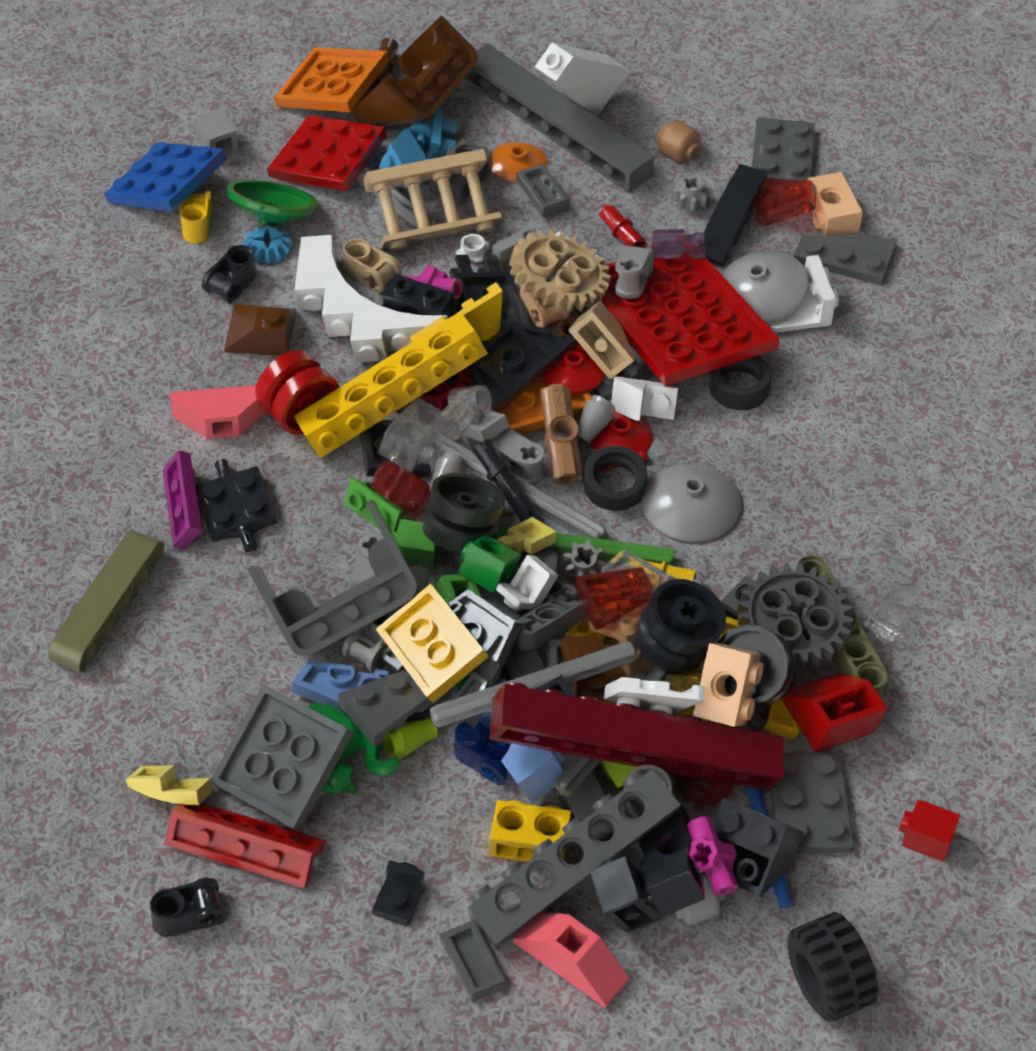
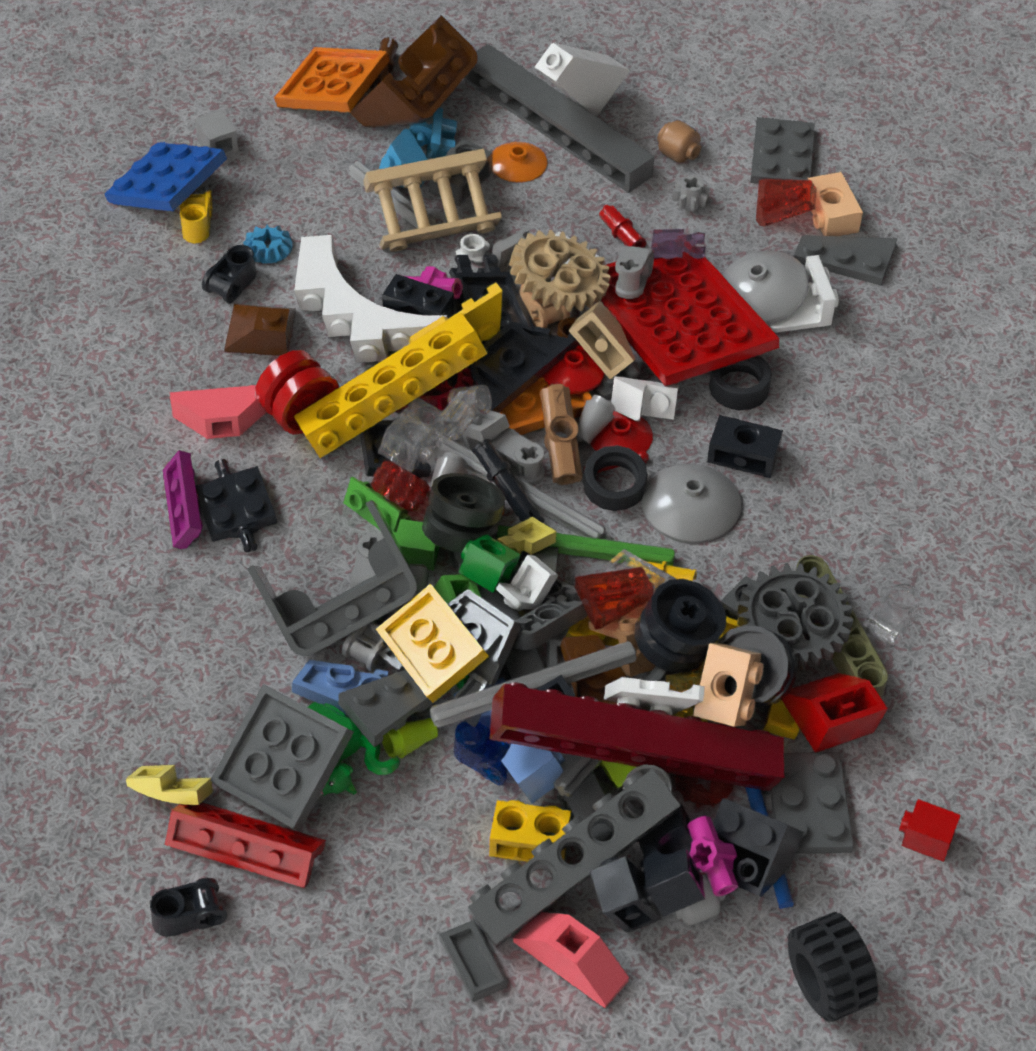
(104, 601): olive beam -> none
(271, 201): green dish -> none
(327, 153): red plate -> none
(368, 265): tan piece -> none
(399, 893): black bracket -> none
(542, 190): dark grey plate -> none
(586, 553): light grey gear -> none
(732, 212): black slope -> none
(744, 446): none -> black brick

